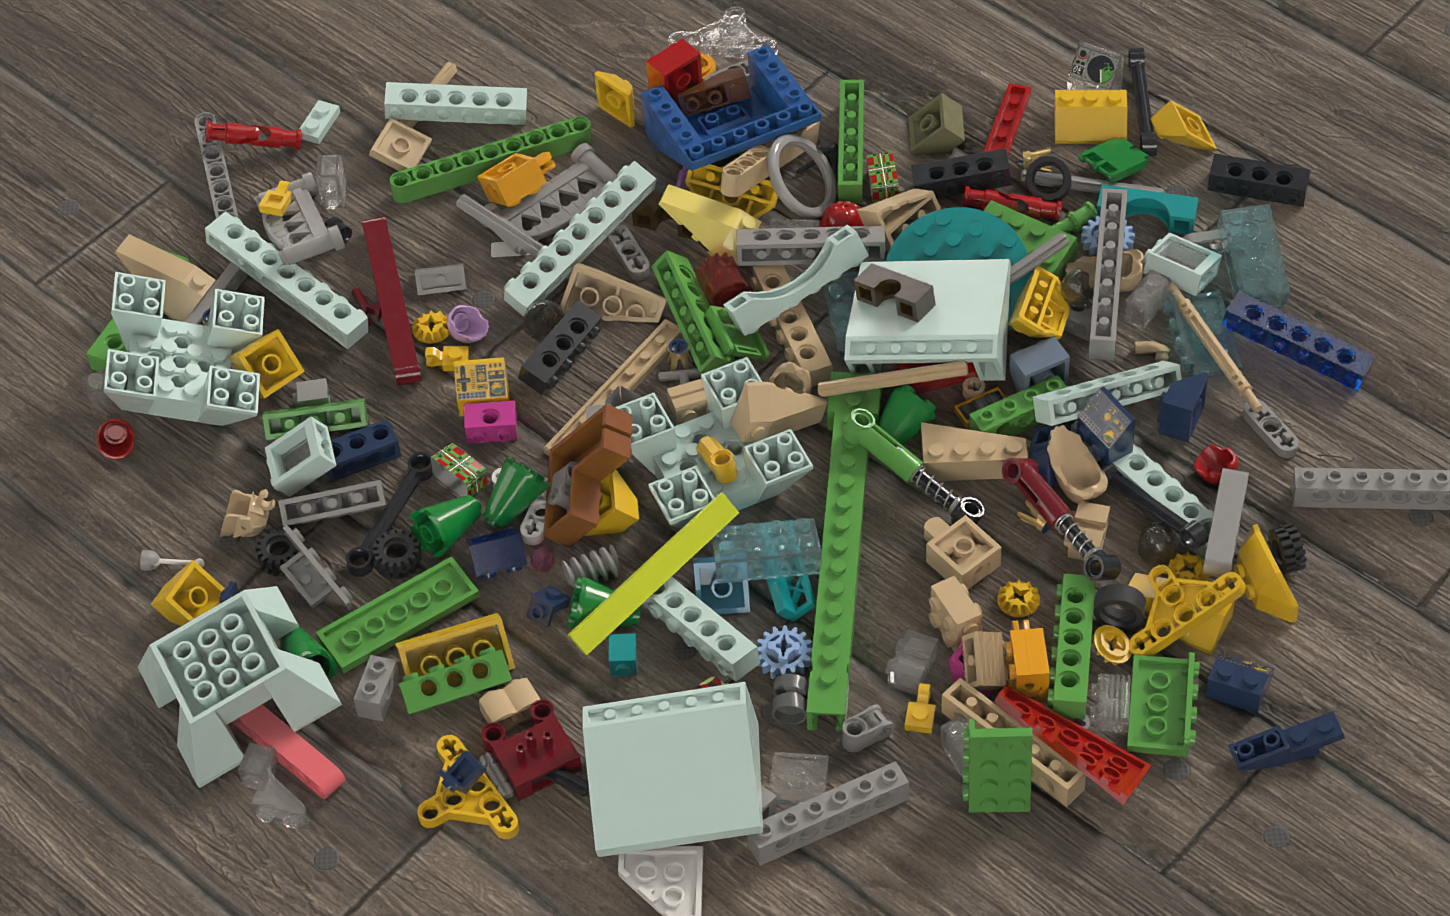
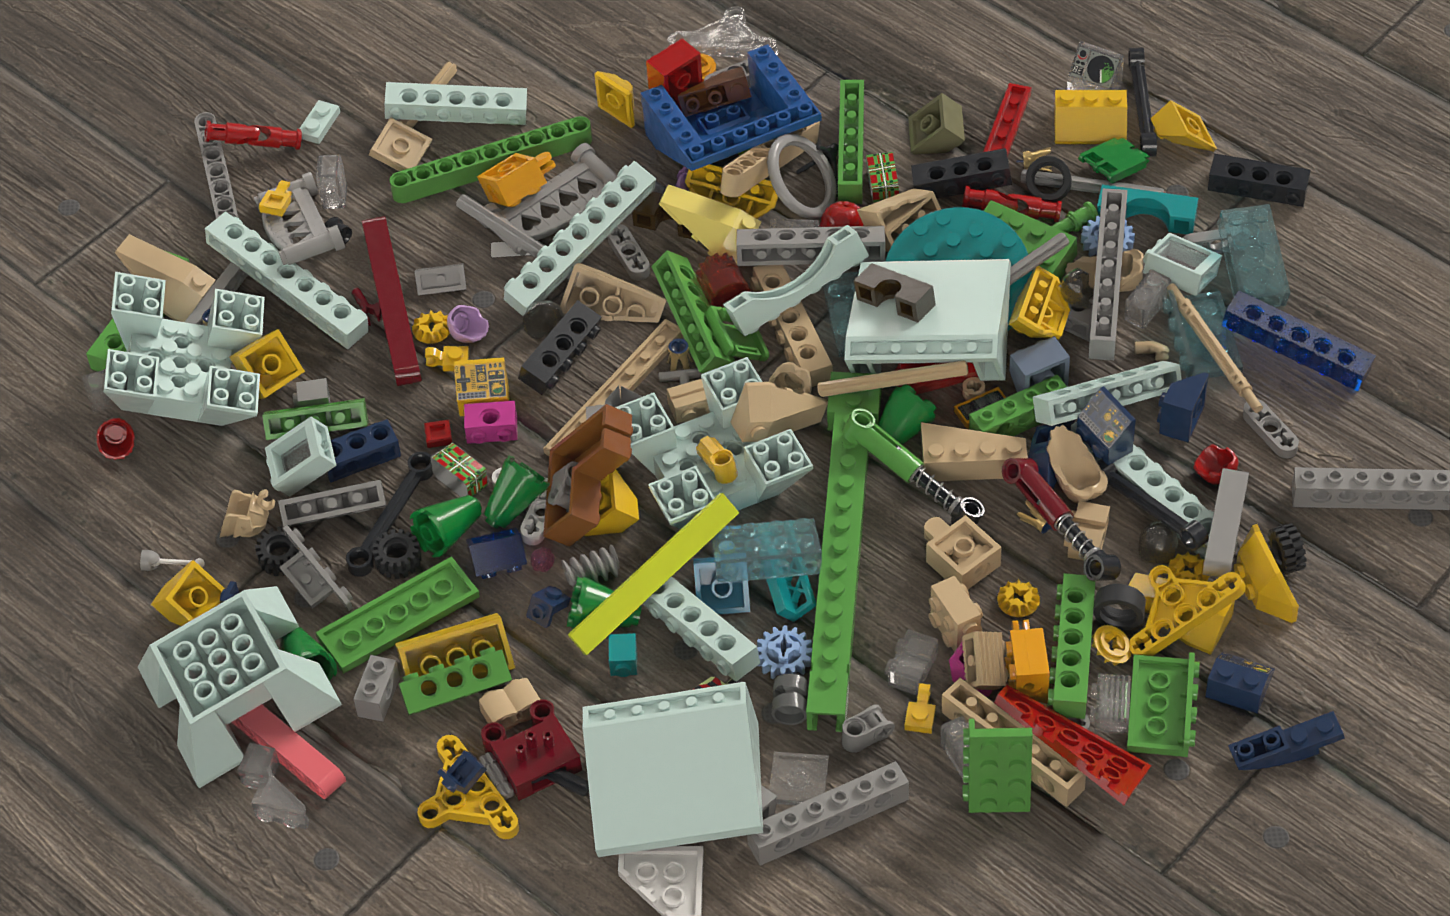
(438, 433): none -> red tile

